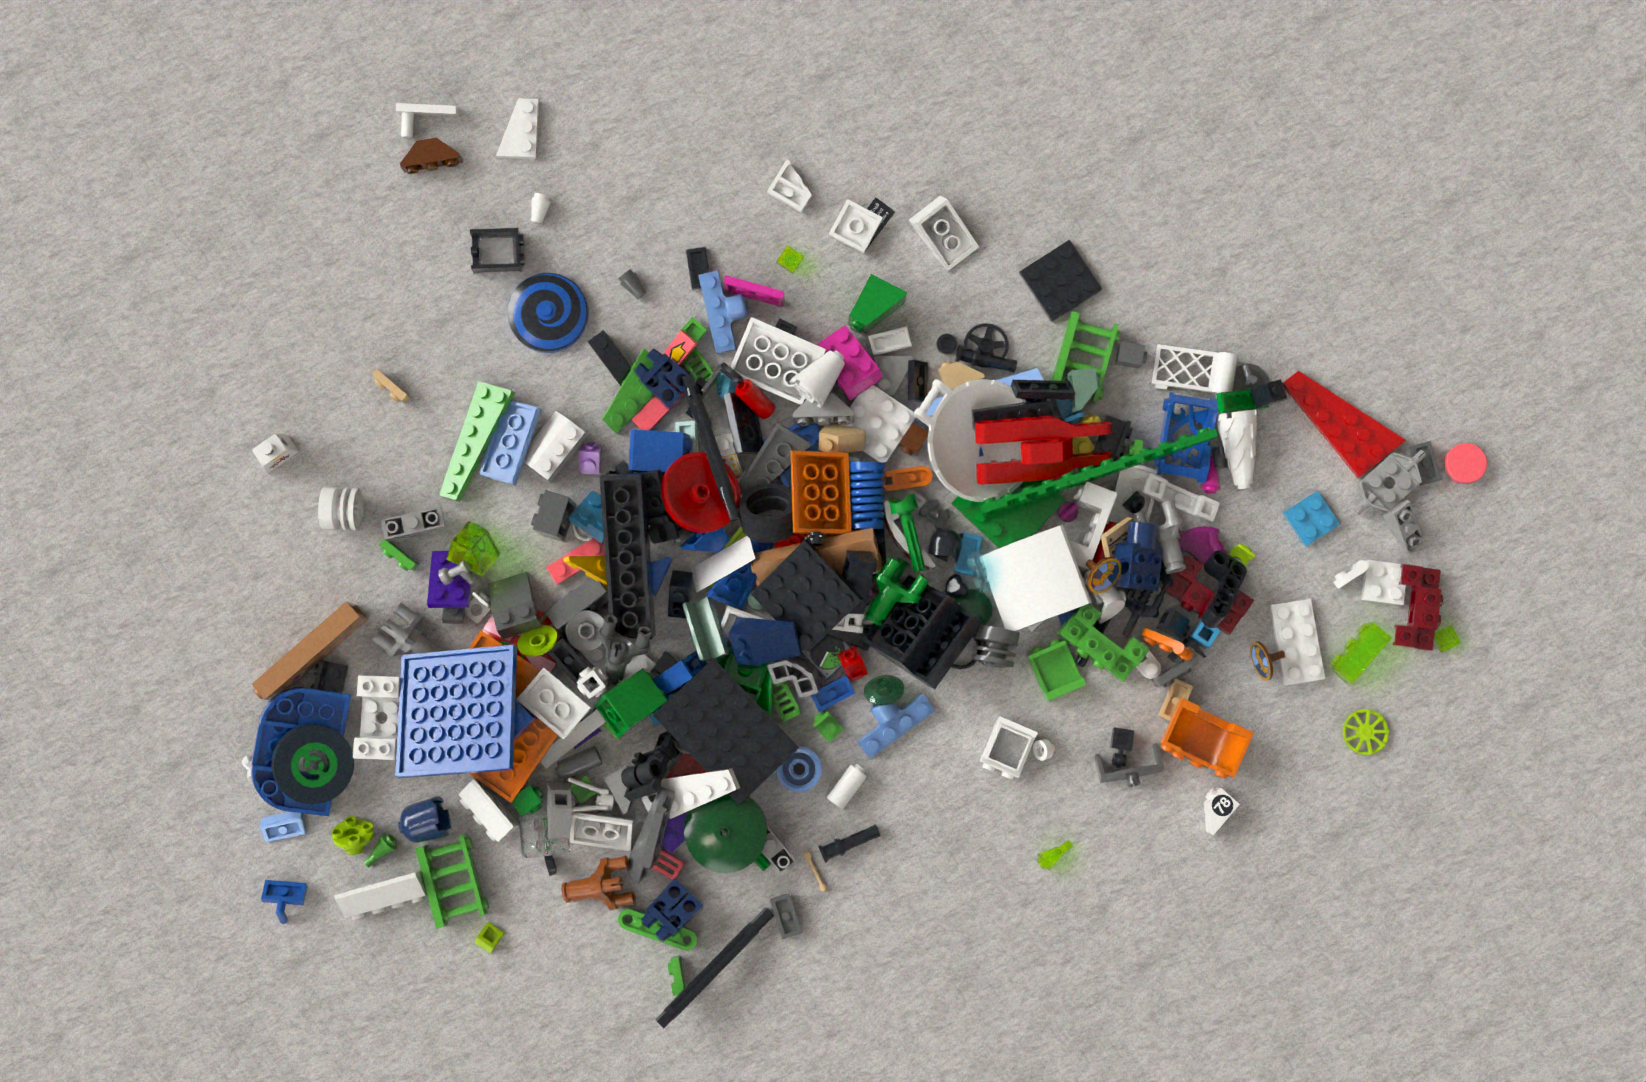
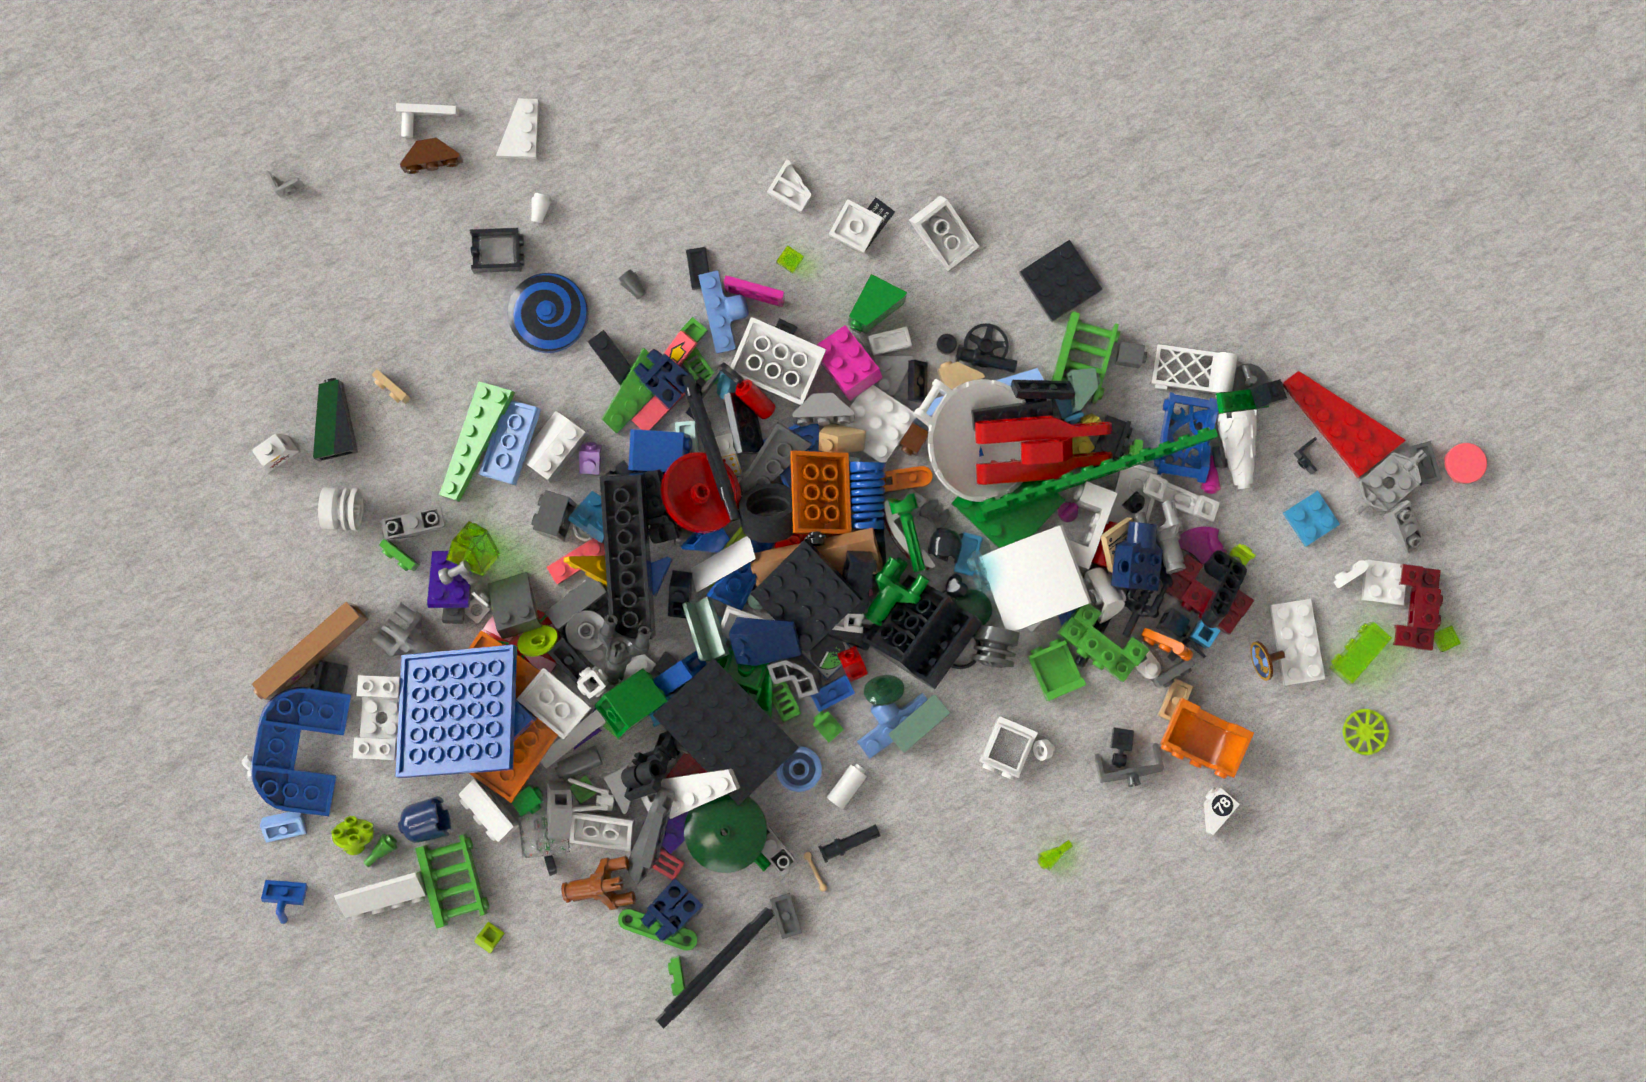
(287, 188): none -> light grey bracket
(328, 782): black wheel -> none
(333, 424): none -> slope
(819, 377): white cone -> none
(919, 723): none -> sand green panel
(1103, 574): shield -> none
(1302, 460): none -> black bracket

